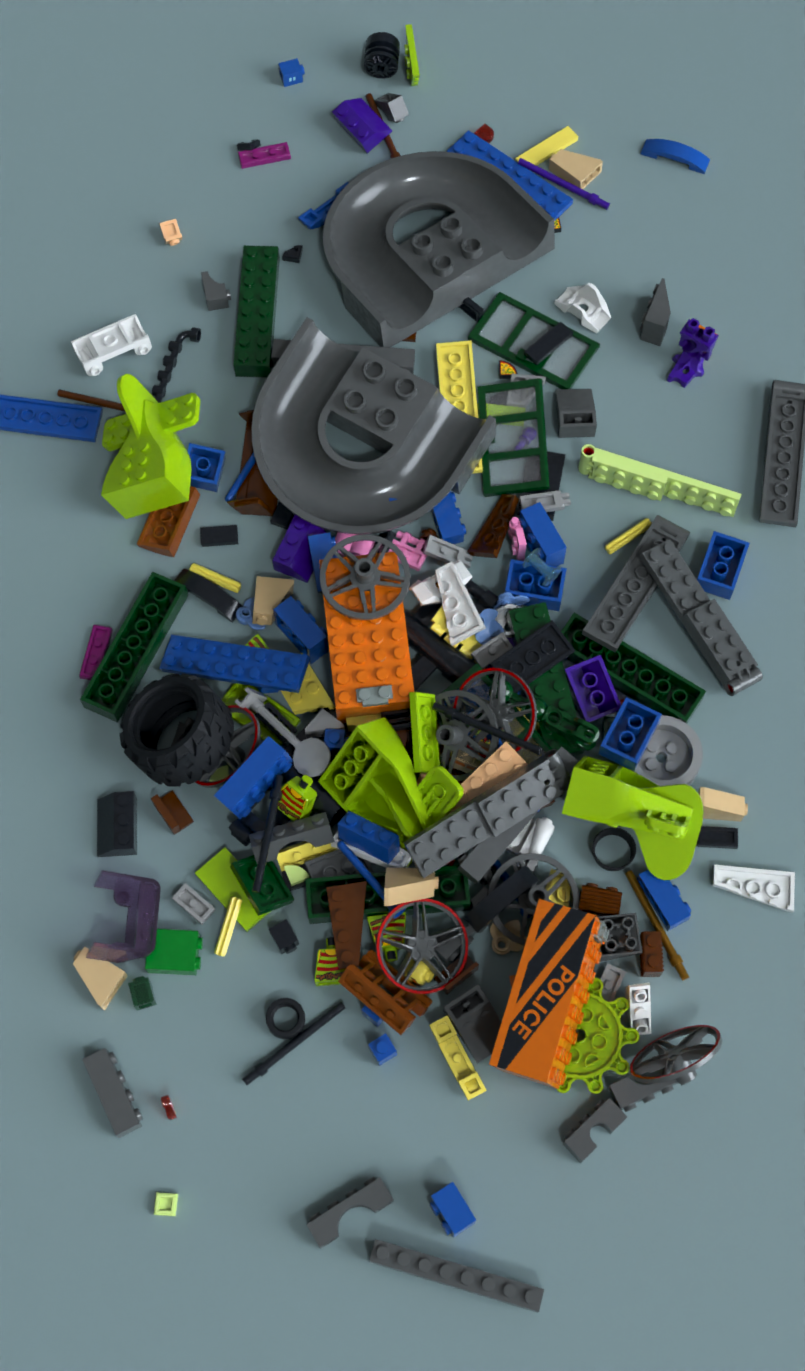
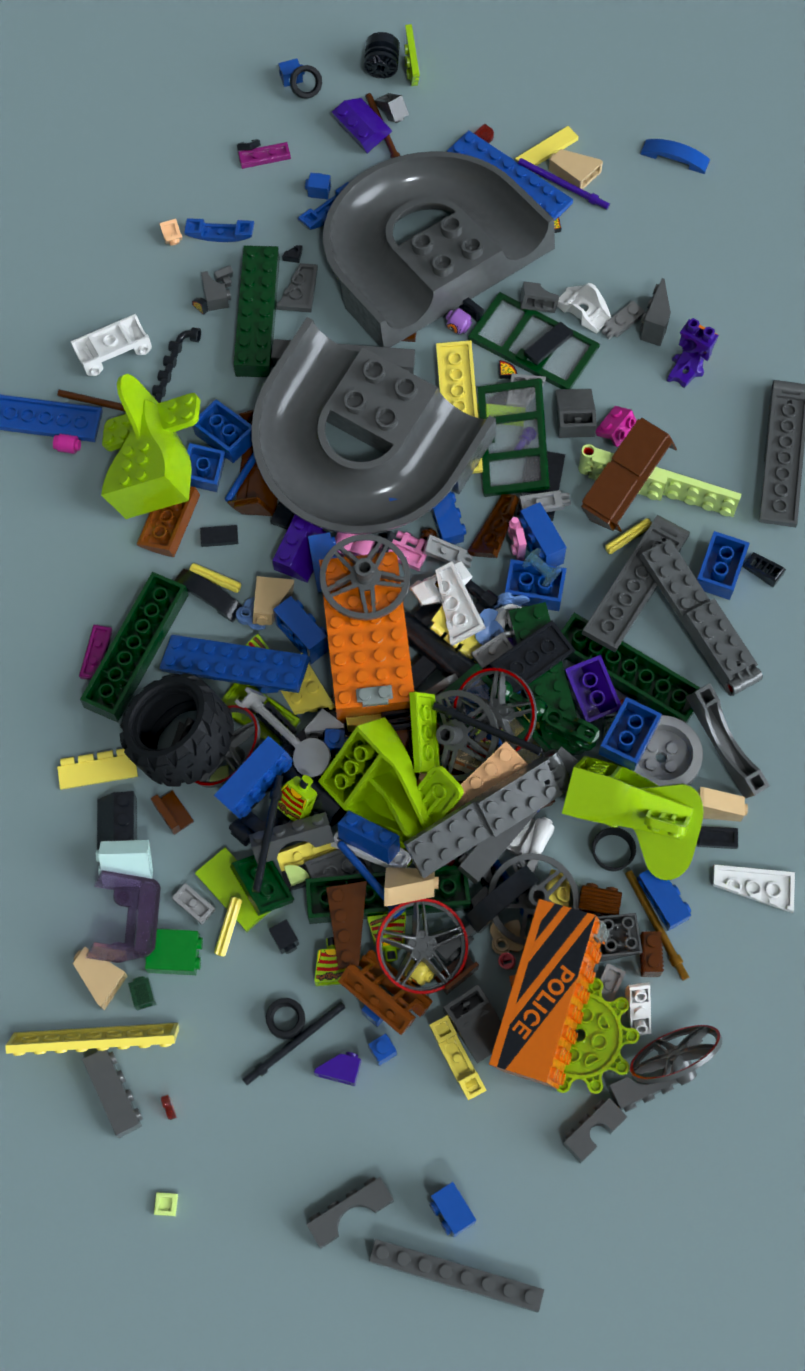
(66, 443): none -> dark pink brick
(89, 1038): none -> light yellow plate
(92, 771): none -> light yellow windscreen
(126, 857): none -> light aqua brick
(201, 305): none -> black tile
(219, 232): none -> blue slope
(224, 275): none -> dark grey tile
(224, 430): none -> blue brick
(301, 290): none -> dark grey wing
(318, 78): none -> black tyre
(318, 185): none -> blue brick
(340, 1069): none -> dark purple slope
(442, 685): none -> light grey plate
(458, 321): none -> medium lavender head
(506, 957): none -> coral hinge
(536, 298): none -> dark grey arch
(616, 425): none -> dark pink bracket
(623, 320): none -> light grey hinge
(626, 474): none -> reddish brown piece
(742, 770): none -> dark grey arch
(766, 577): none -> black slope

